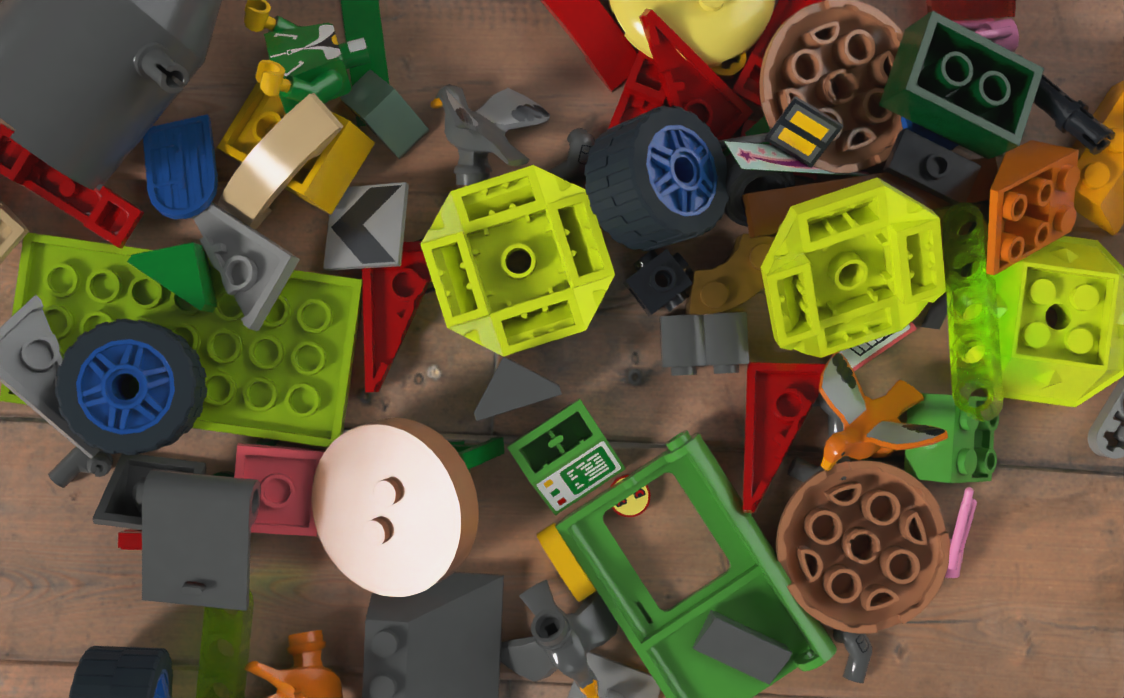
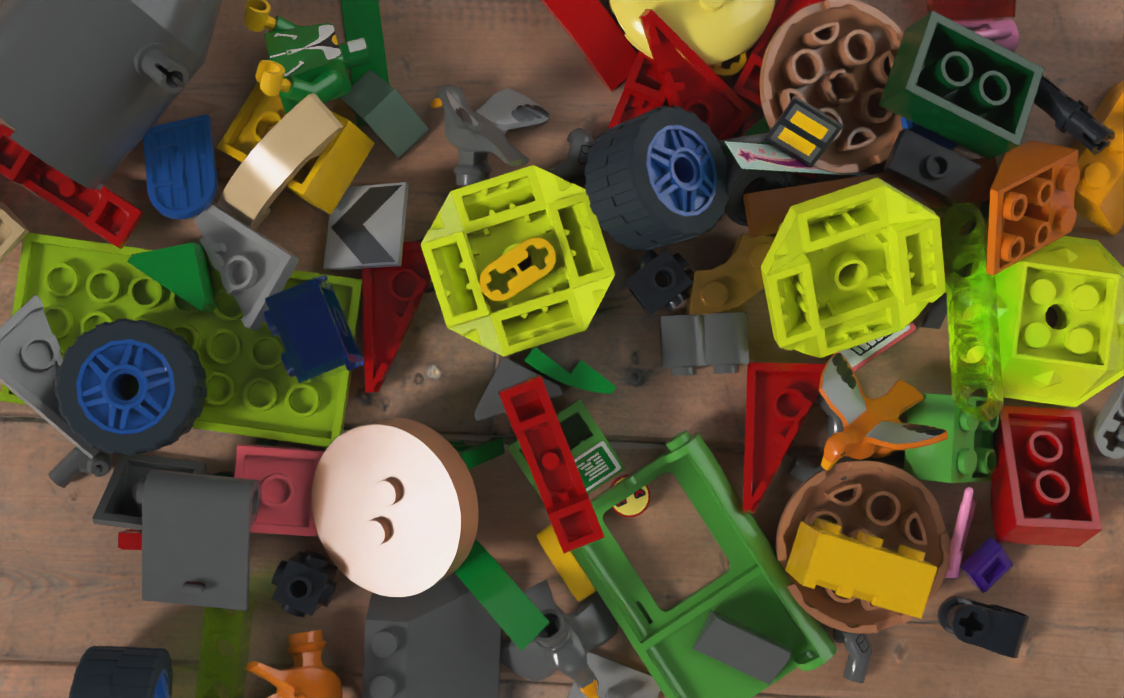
(312, 331): none -> clear blue brick
(317, 575): none -> black brick
(501, 596): none -> green sticker
(511, 260): none -> yellow beam
(551, 463): none -> red slope
(580, 377): none -> green slope
(861, 568): none -> yellow wedge
(987, 565): none -> dark purple tile
(987, 625): none -> black piece
(1043, 478): none -> red slope

